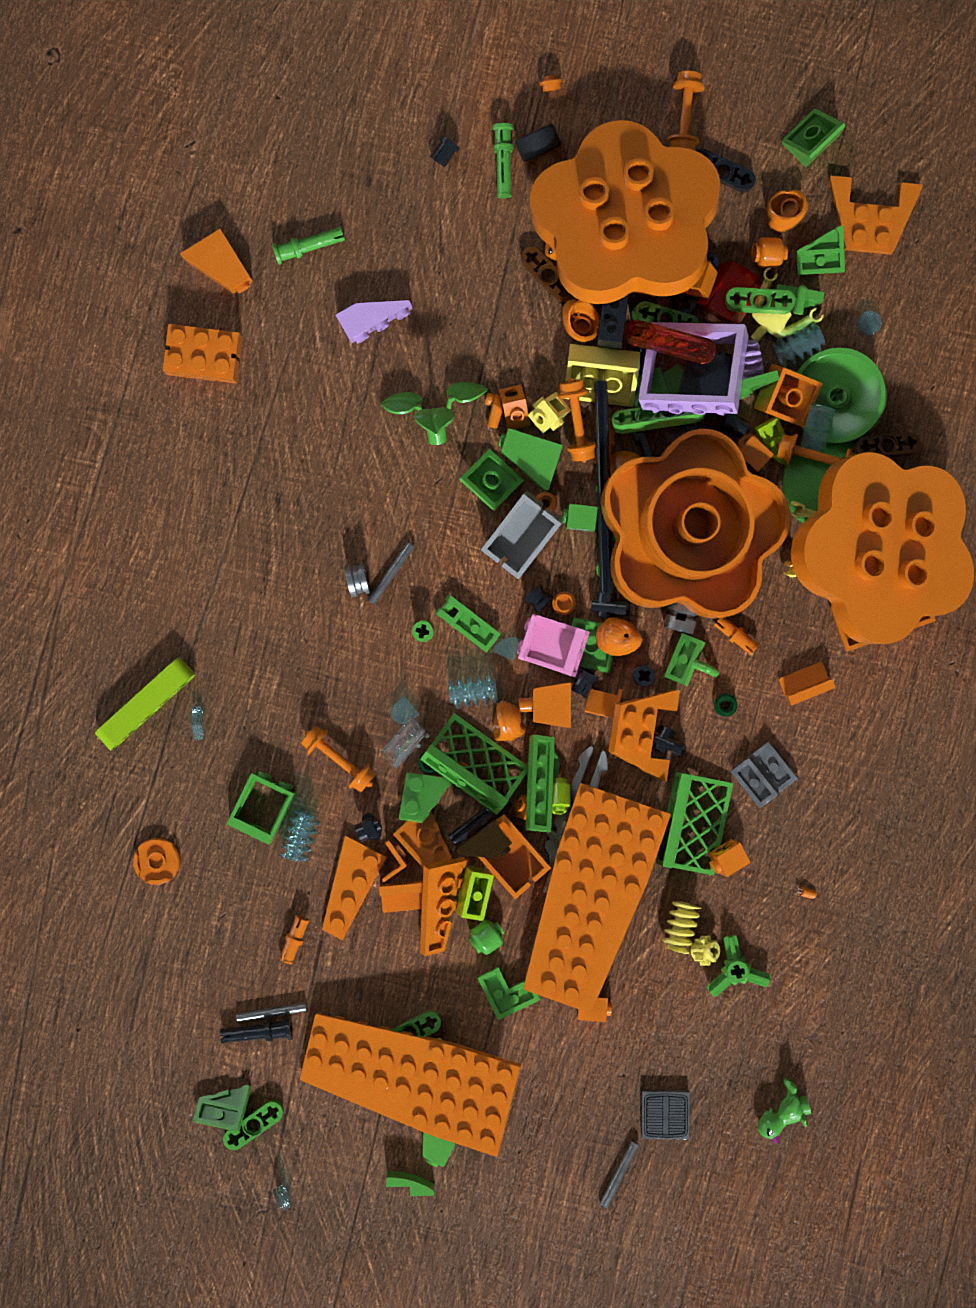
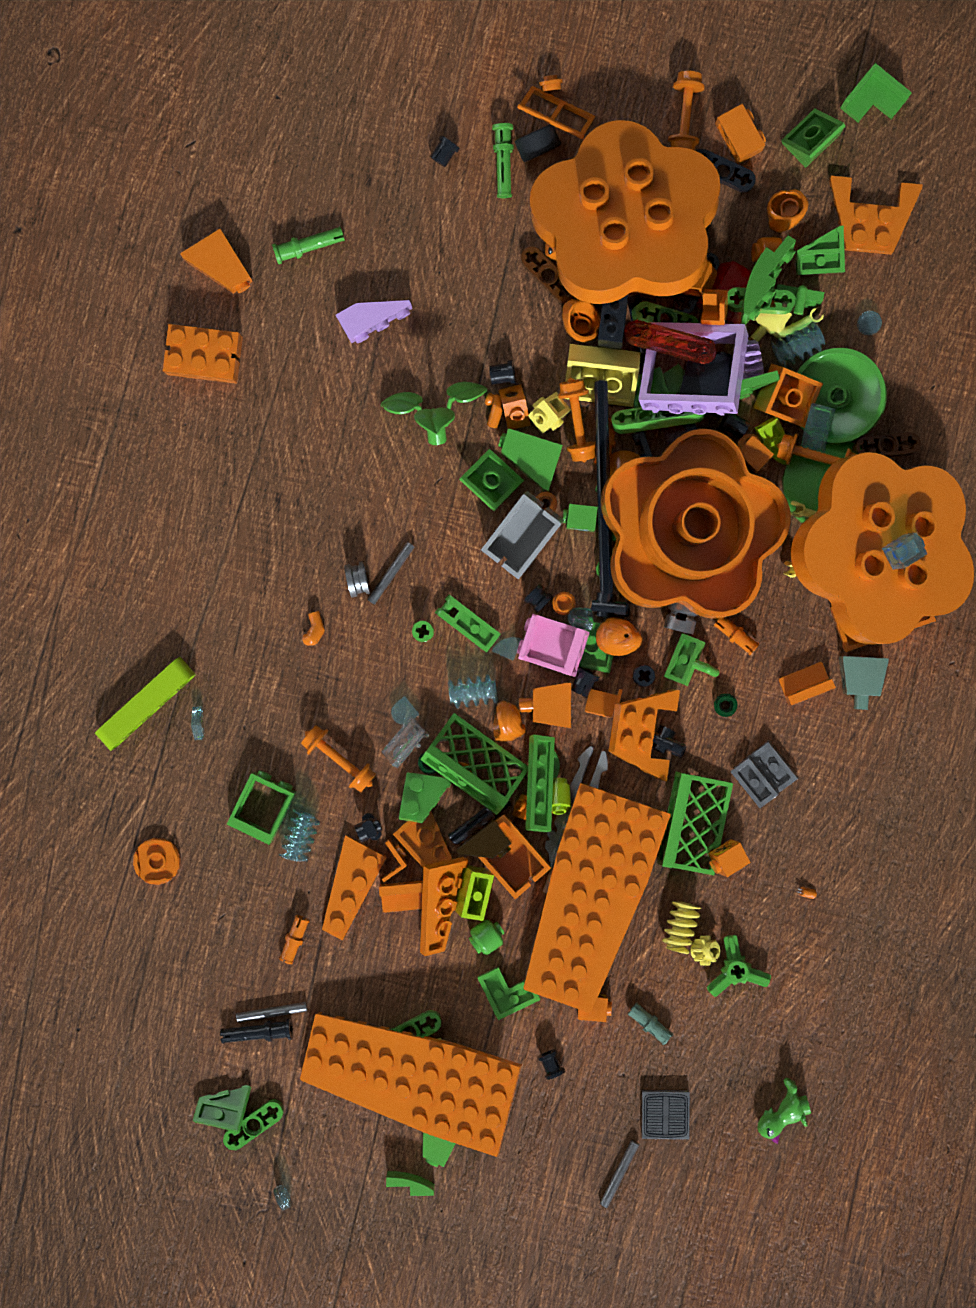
(316, 631): none -> orange arm
(503, 373): none -> black bush
(551, 1064): none -> black bush
(561, 104): none -> orange window
(581, 618): none -> clear light blue tile
(650, 1023): none -> sand green pin
(714, 307): none -> orange panel
(740, 133): none -> orange brick
(763, 277): none -> bright green slope
(862, 678): none -> sand green torso
(876, 89): none -> bright green panel
(905, 550): none -> clear light blue brick

